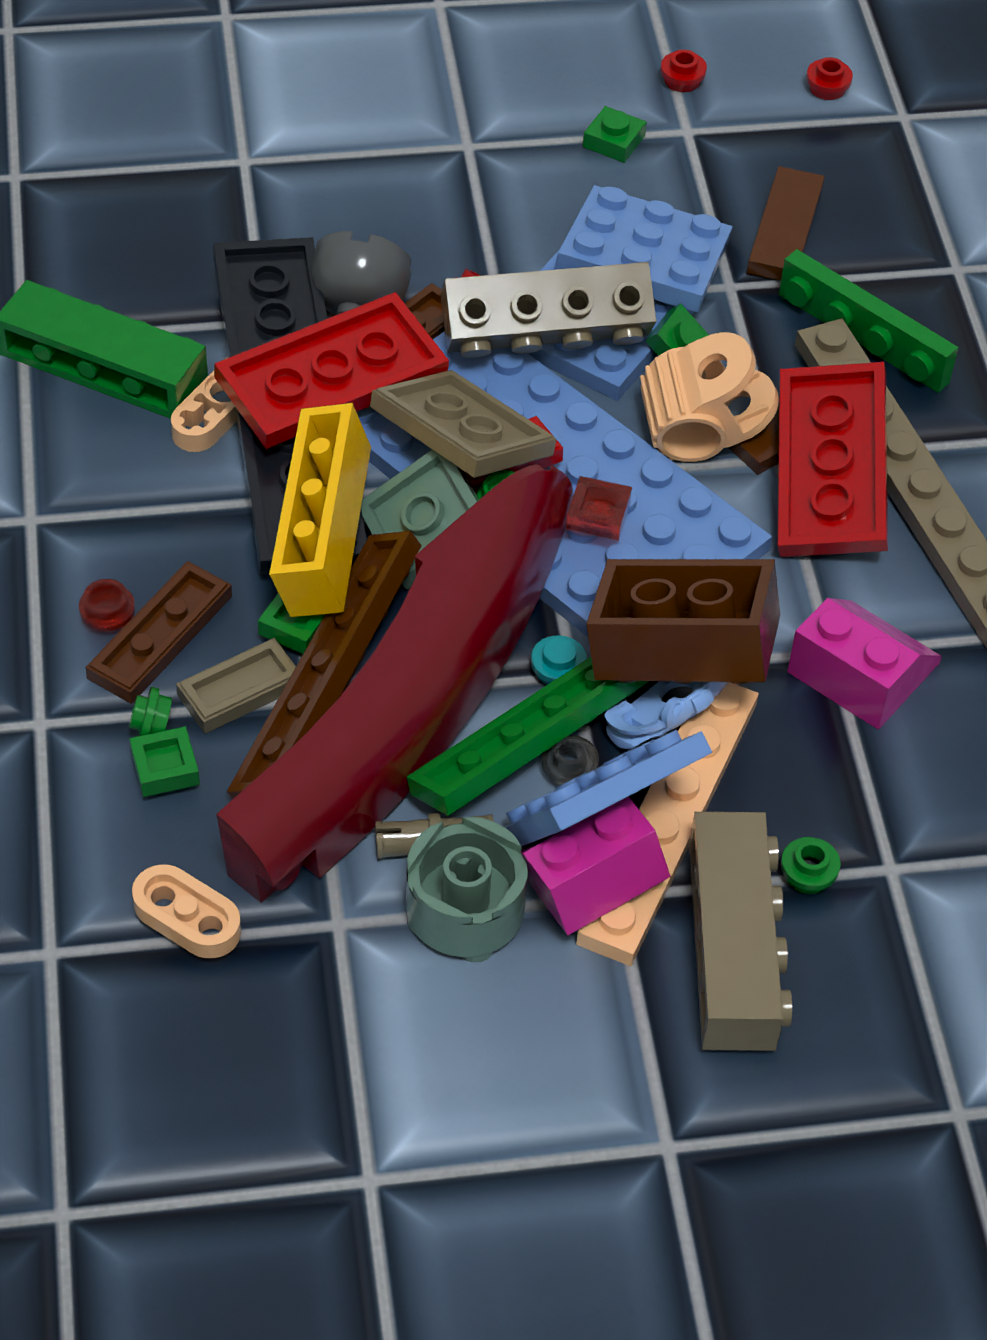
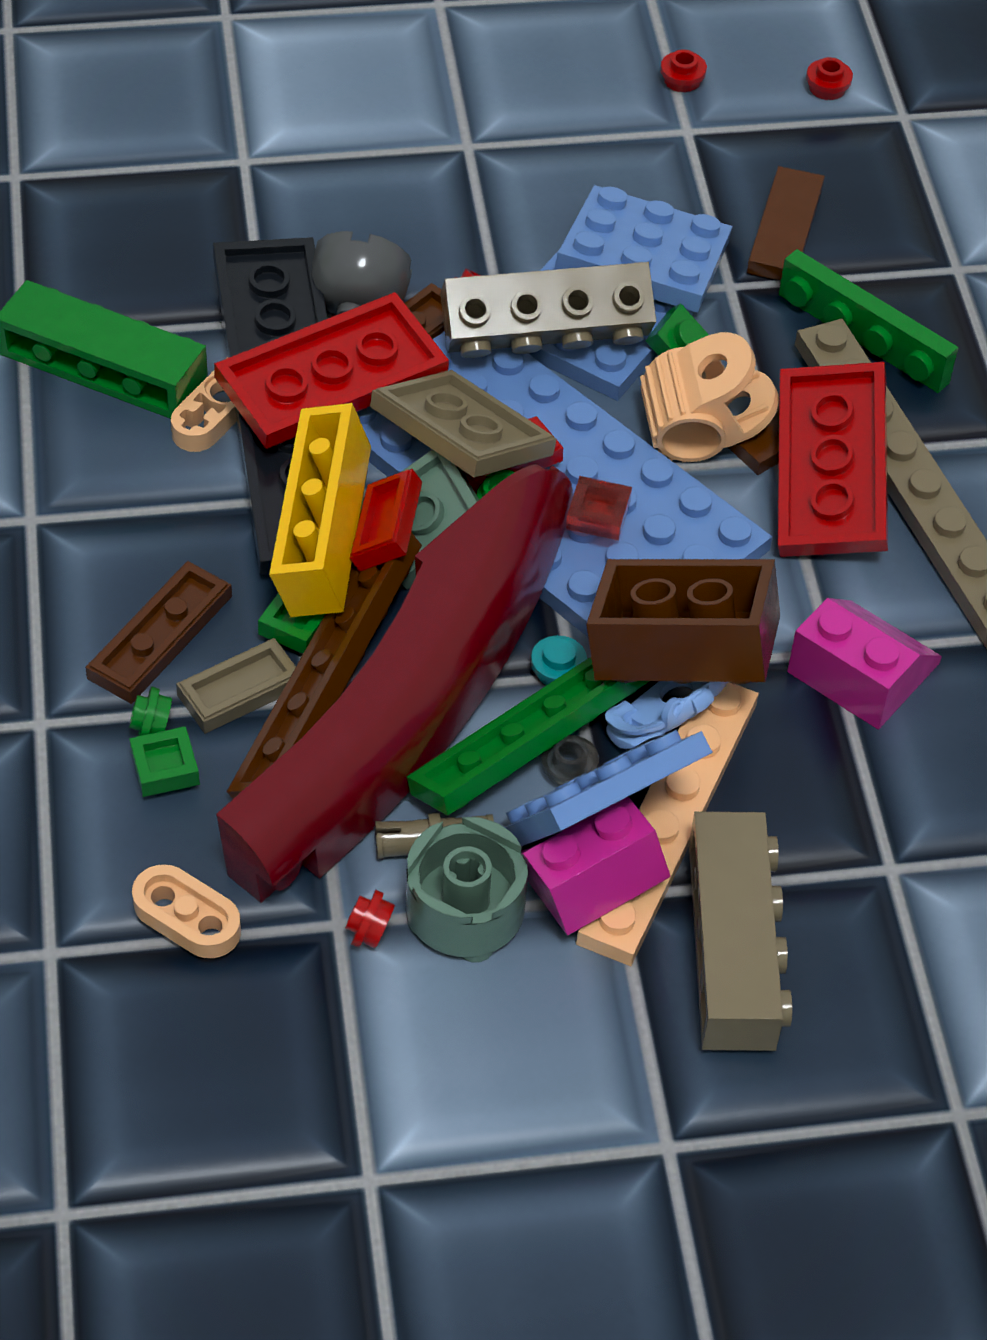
(106, 605): clear red plate -> none
(369, 919): none -> red plate
(386, 520): none -> red tile
(614, 134): green plate -> none
(808, 877): green plate -> none

